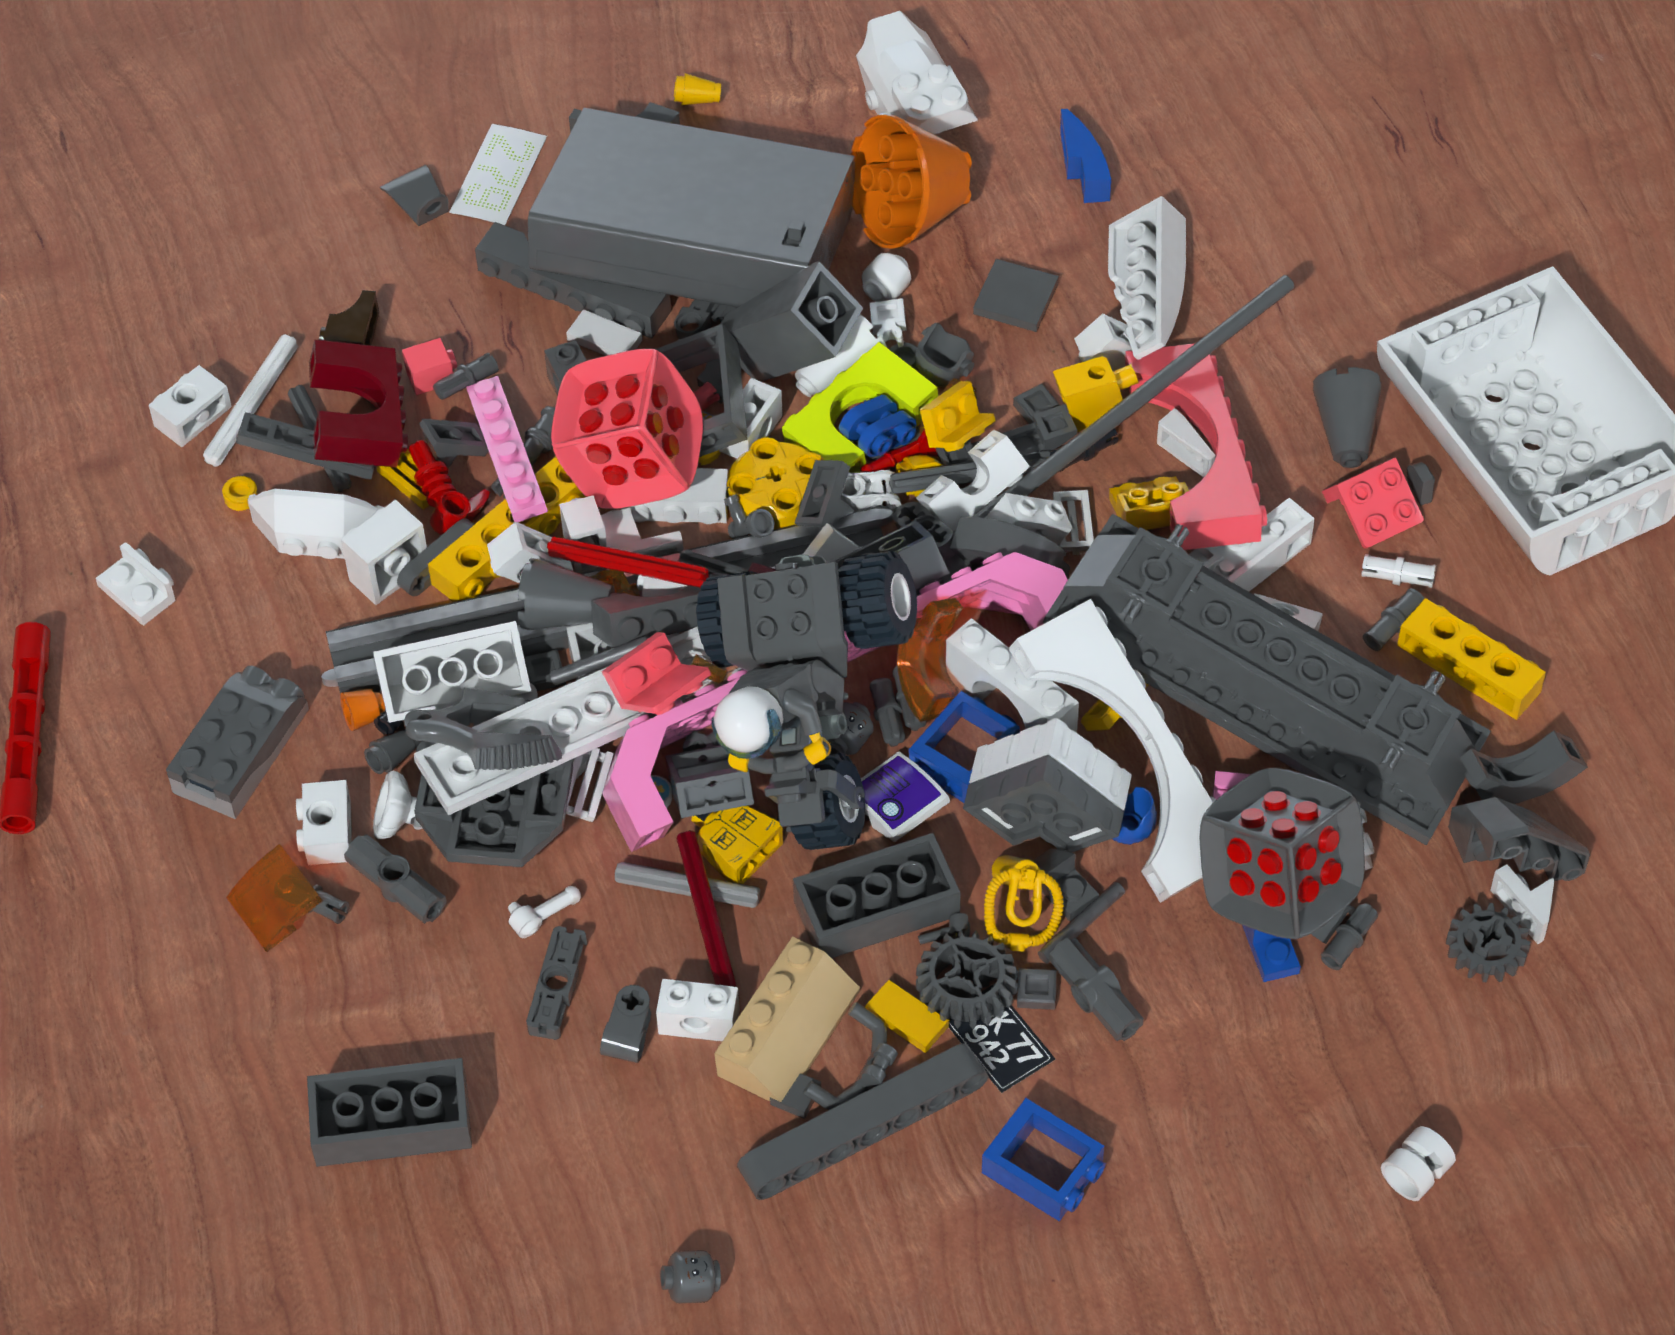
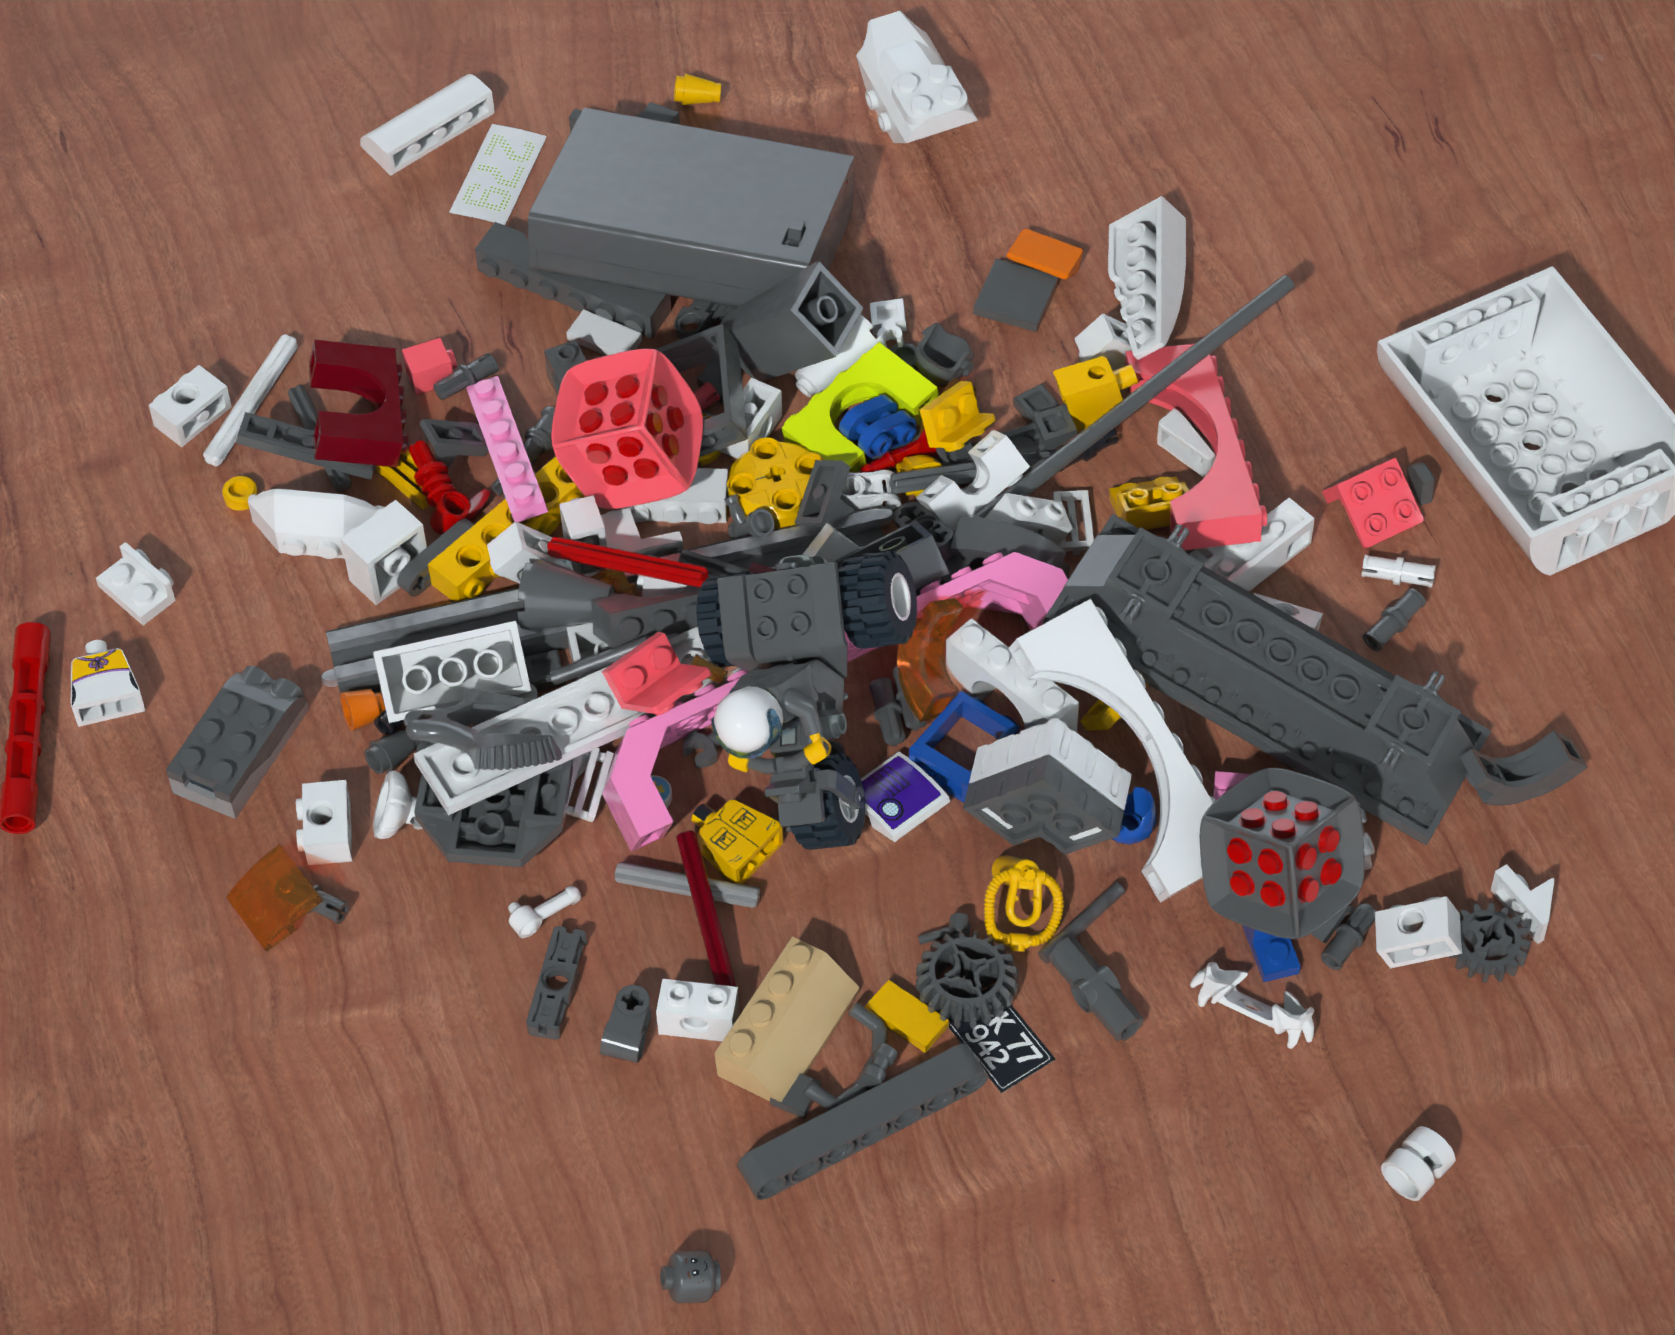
(103, 685): none -> white torso
(354, 324): dark brown arch -> none
(389, 1112): dark grey brick -> none
(409, 890): dark grey piece -> none
(418, 195): dark grey piece -> none
(429, 124): none -> white brick
(708, 784): dark grey window -> none
(858, 727): dark grey head -> none
(877, 896): dark grey brick -> none
(886, 277): white head -> none
(906, 180): orange cone -> none
(1036, 989): flat silver tile -> none
(1046, 254): none -> orange slope
(1055, 1203): blue window -> none
(1075, 889): dark grey slope -> none
(1084, 159): blue slope -> none
(1222, 988): none -> white piece
(1348, 412): dark grey cone -> none
(1403, 945): none -> white brick
(1454, 659): yellow brick -> none
(1507, 831): dark grey brick -> none

